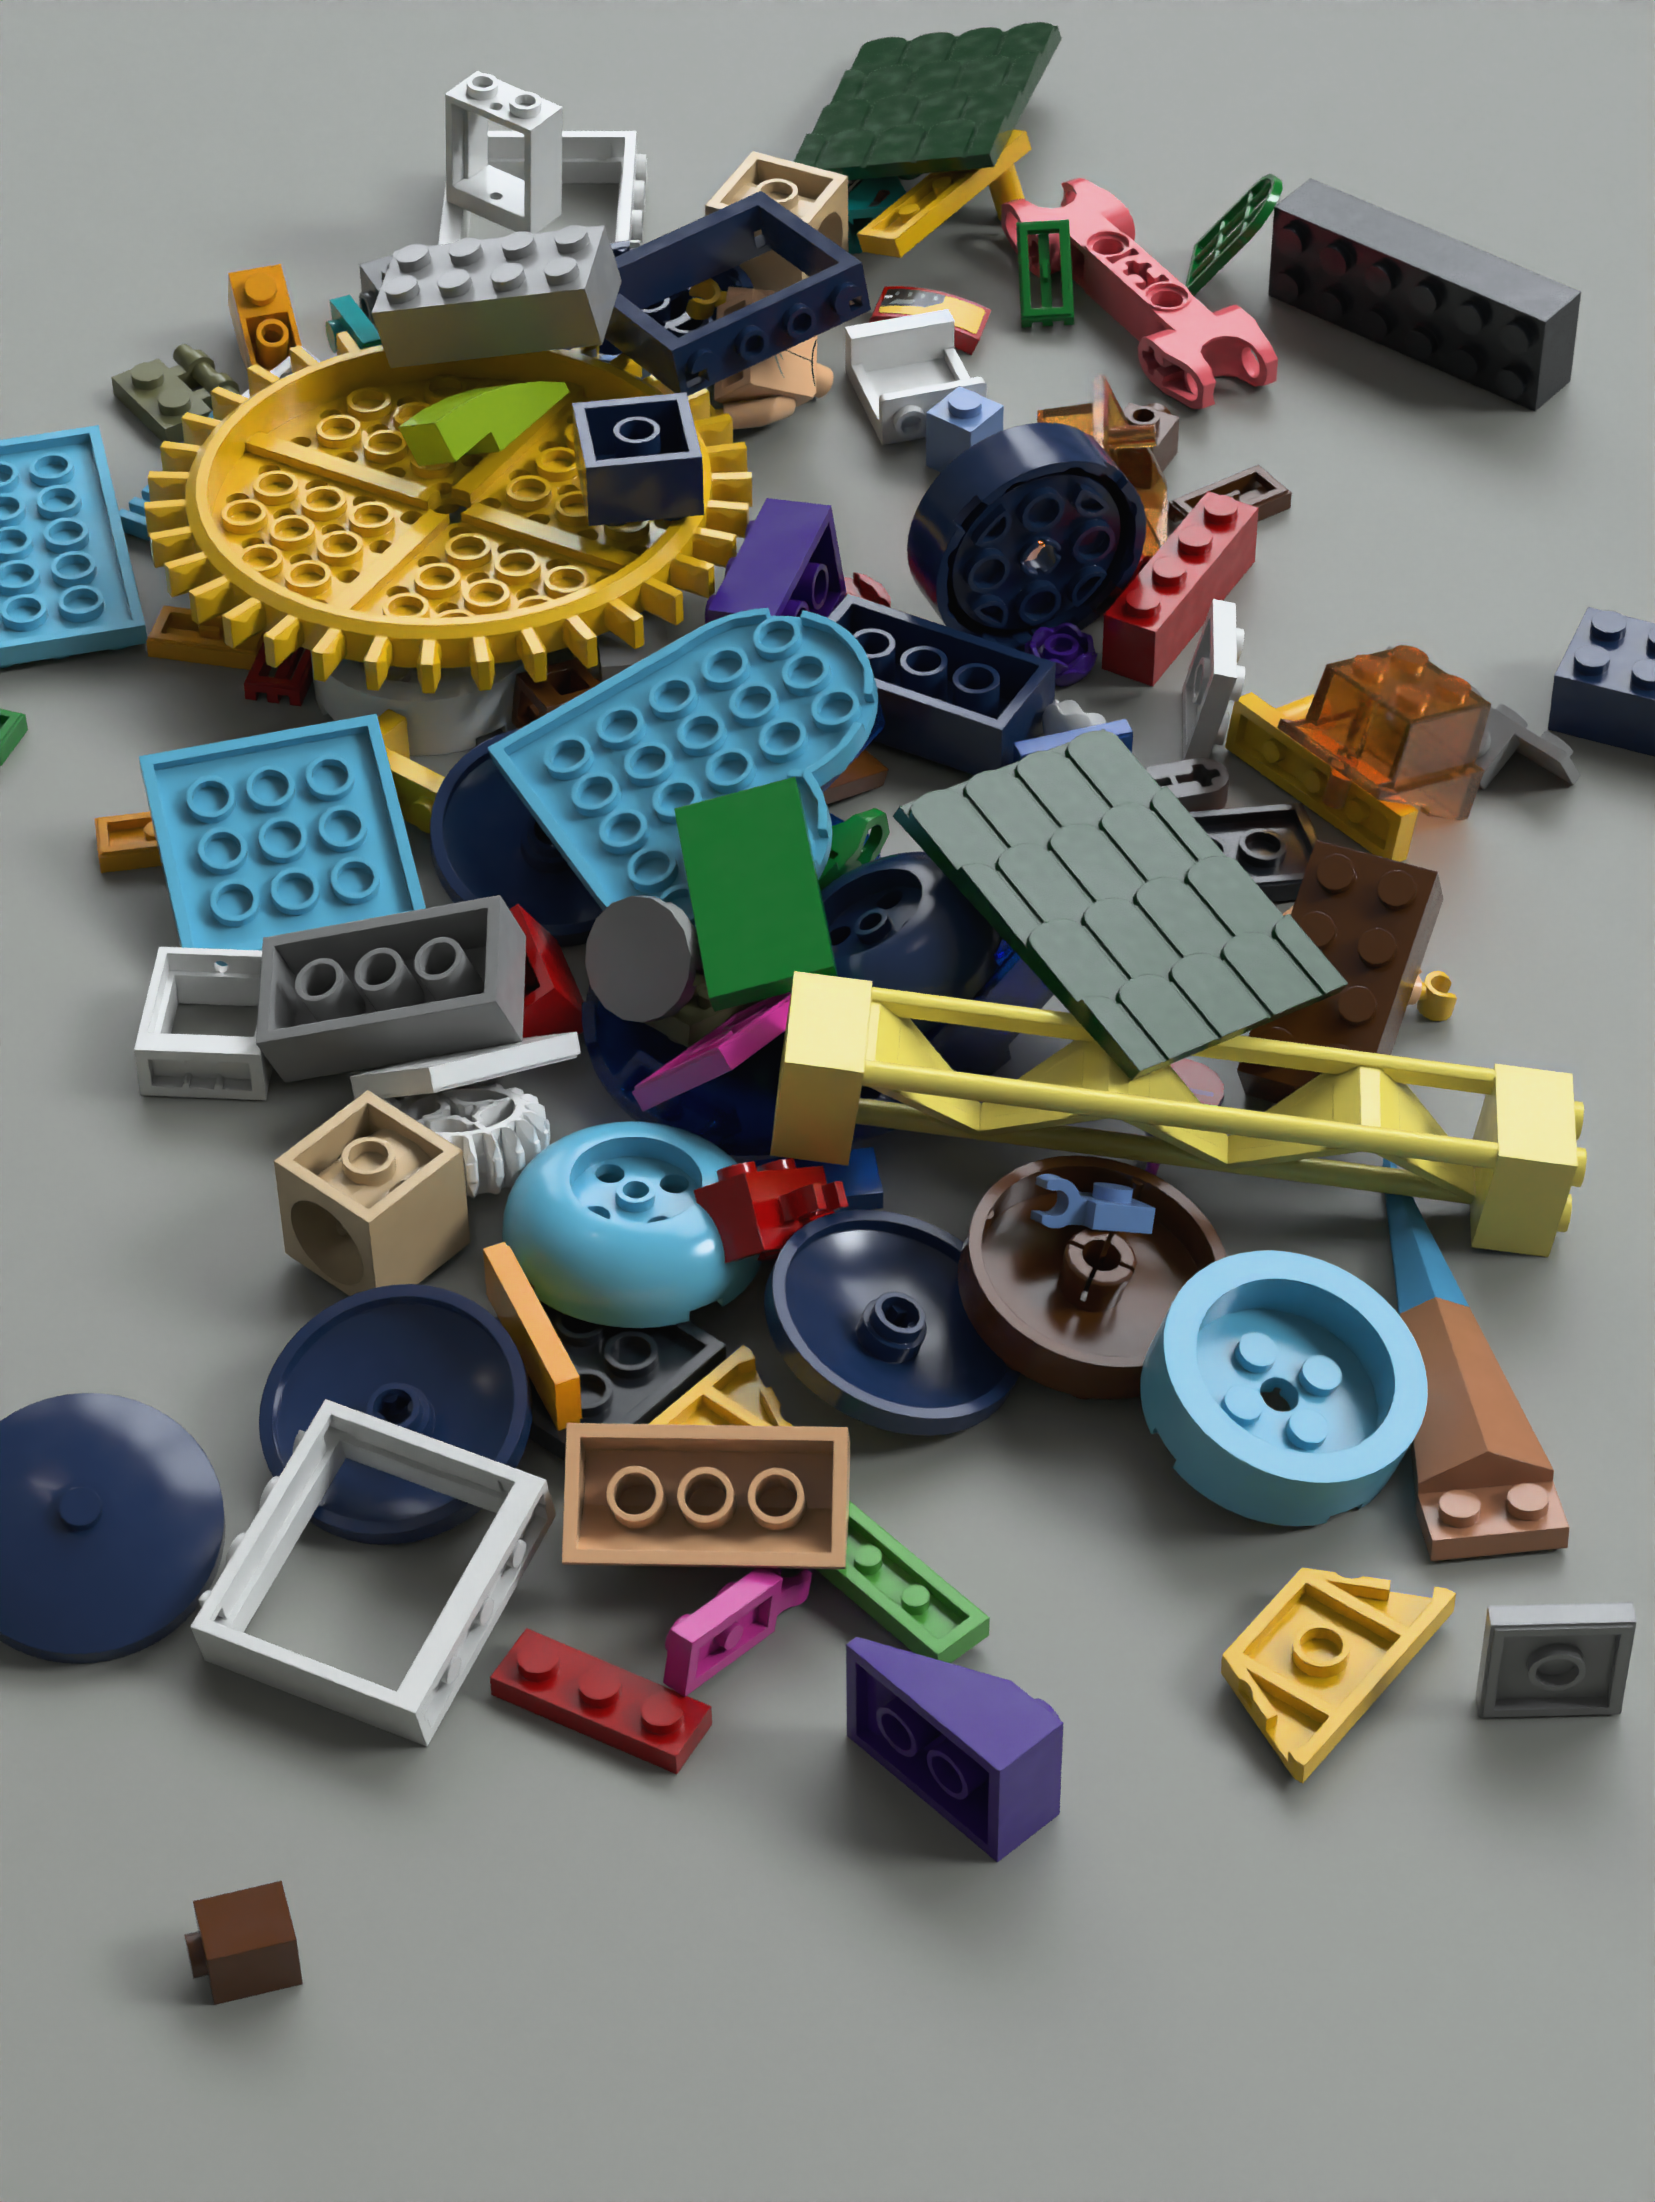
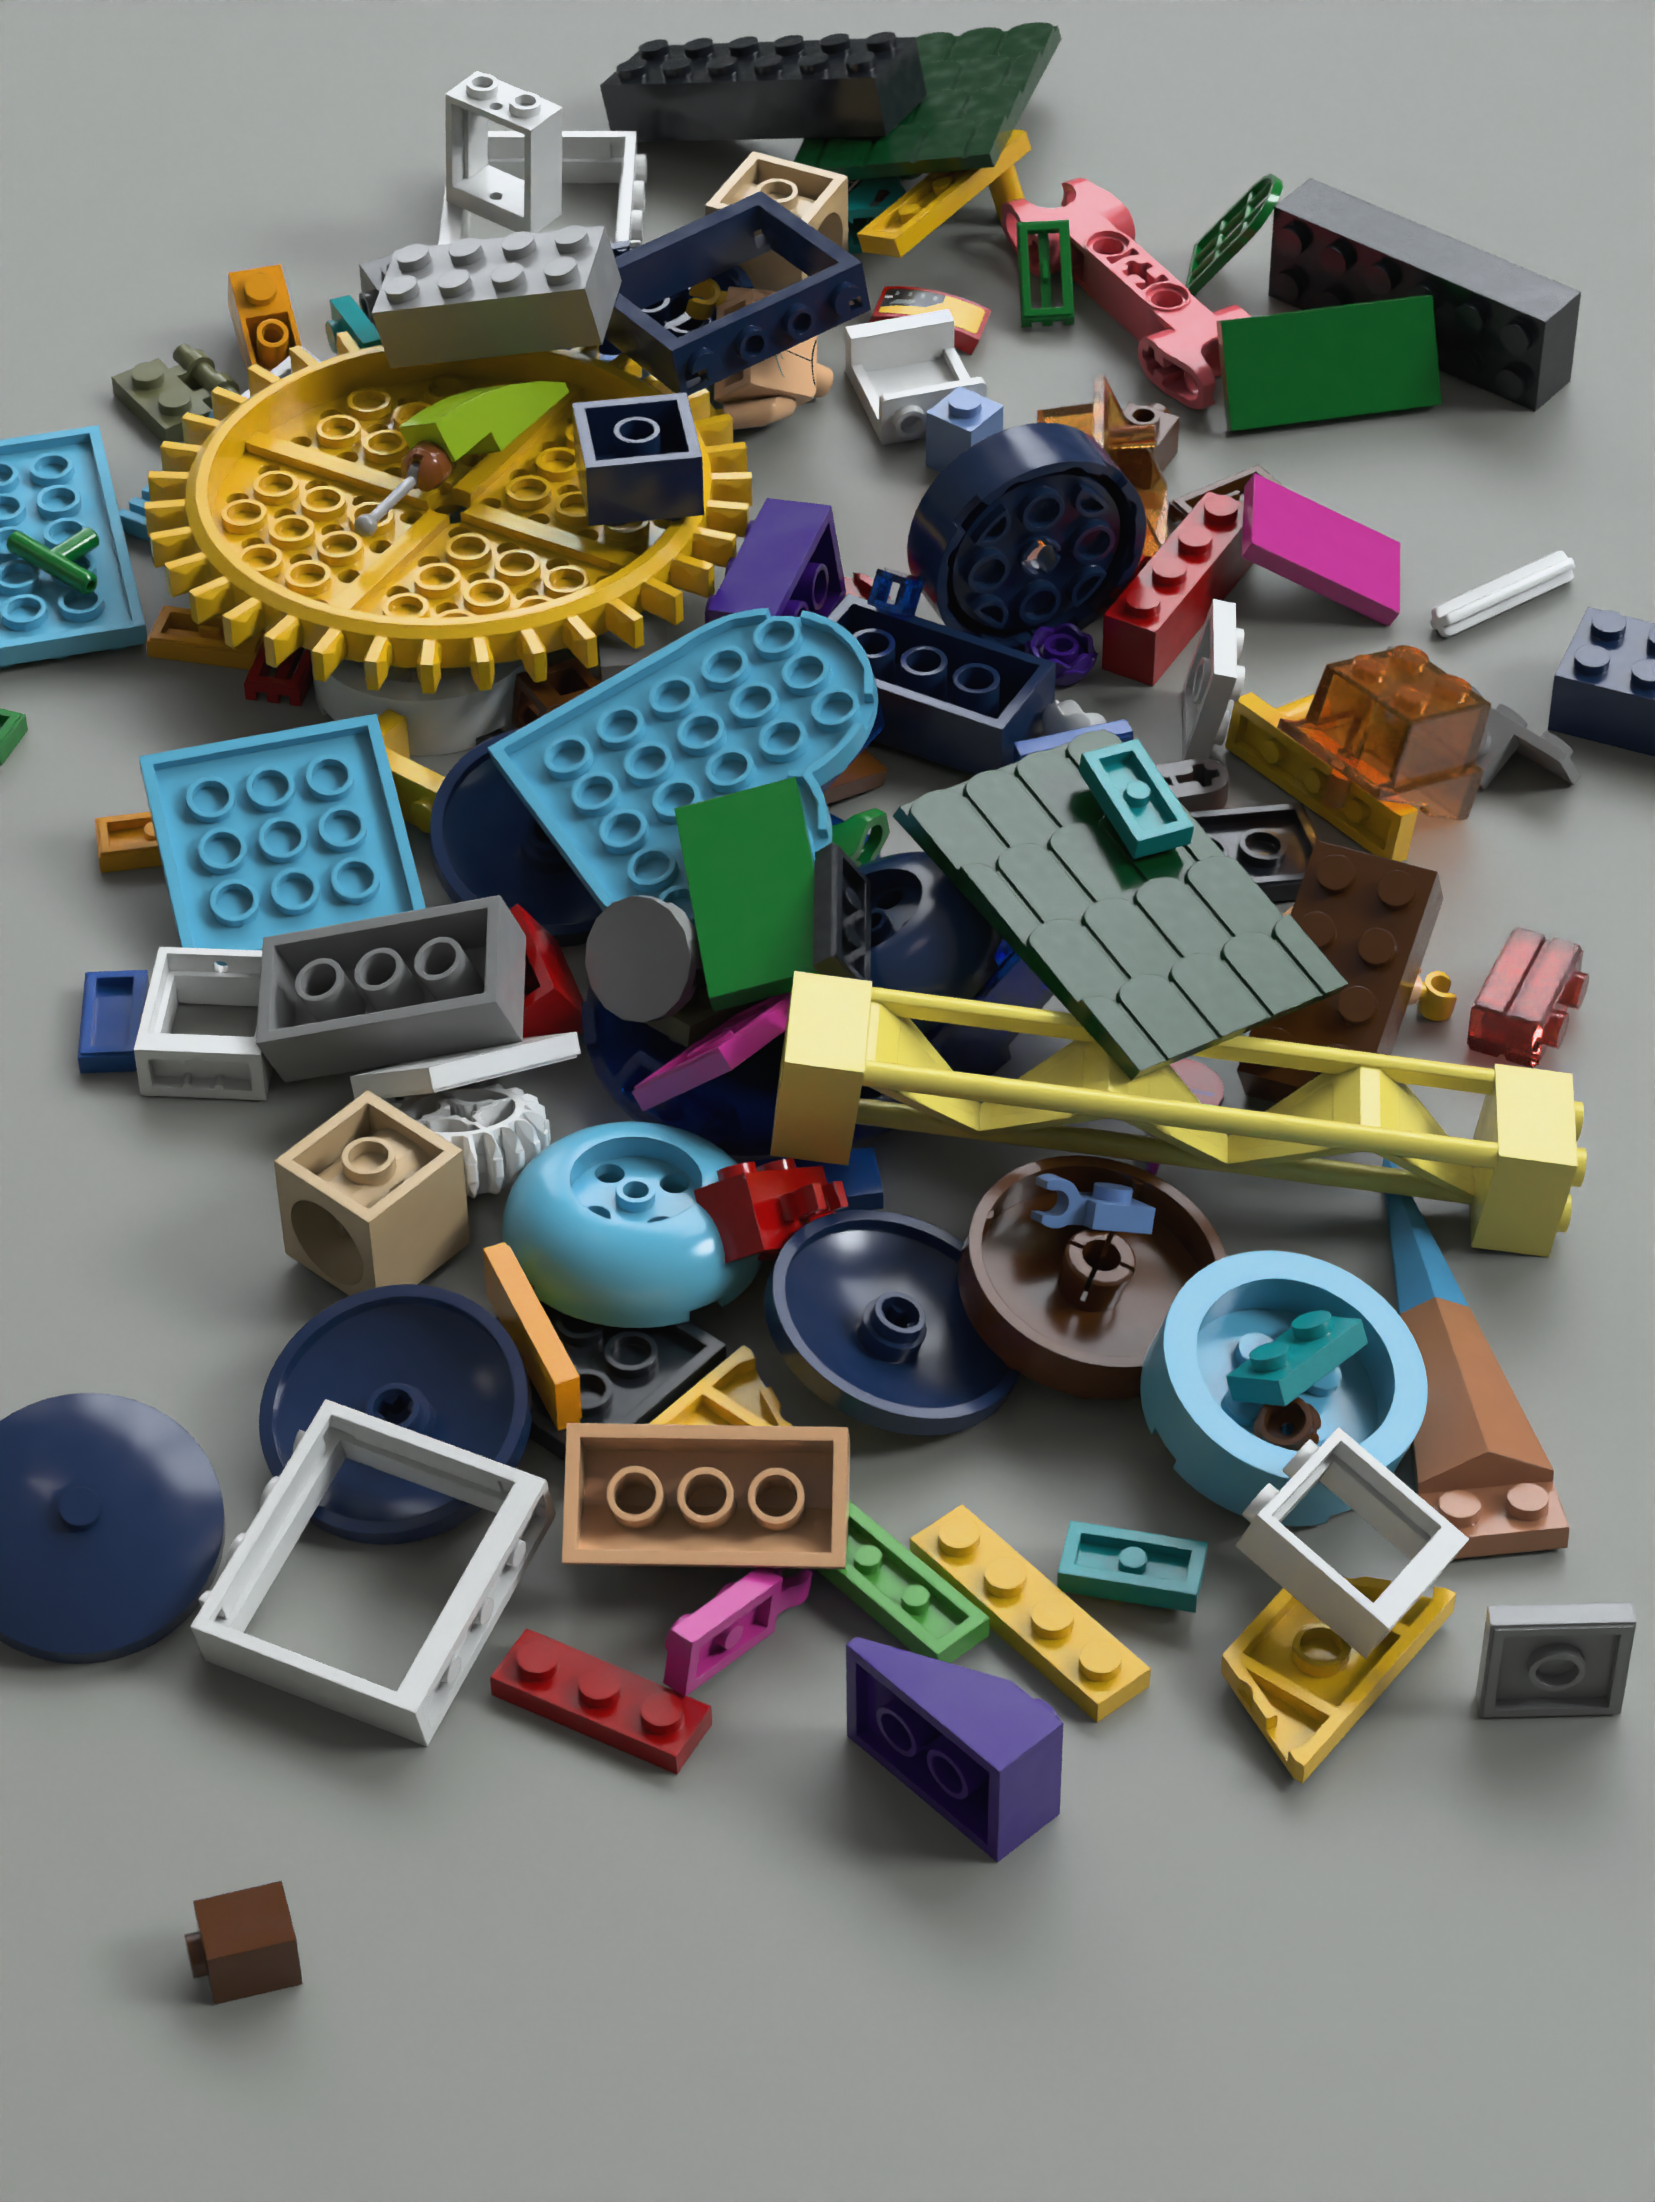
(59, 560): none -> green piece
(111, 1020): none -> blue tile
(425, 475): none -> hinge
(766, 88): none -> black brick
(841, 916): none -> black tile
(907, 595): none -> clear blue piece
(1032, 1613): none -> yellow plate
(1132, 1566): none -> teal plate
(1136, 798): none -> teal plate
(1296, 1359): none -> teal plate
(1297, 1414): none -> reddish brown plate
(1321, 550): none -> dark pink tile
(1329, 362): none -> green tile
(1381, 1502): none -> white window
(1502, 594): none -> white axle
(1527, 998): none -> clear red brick

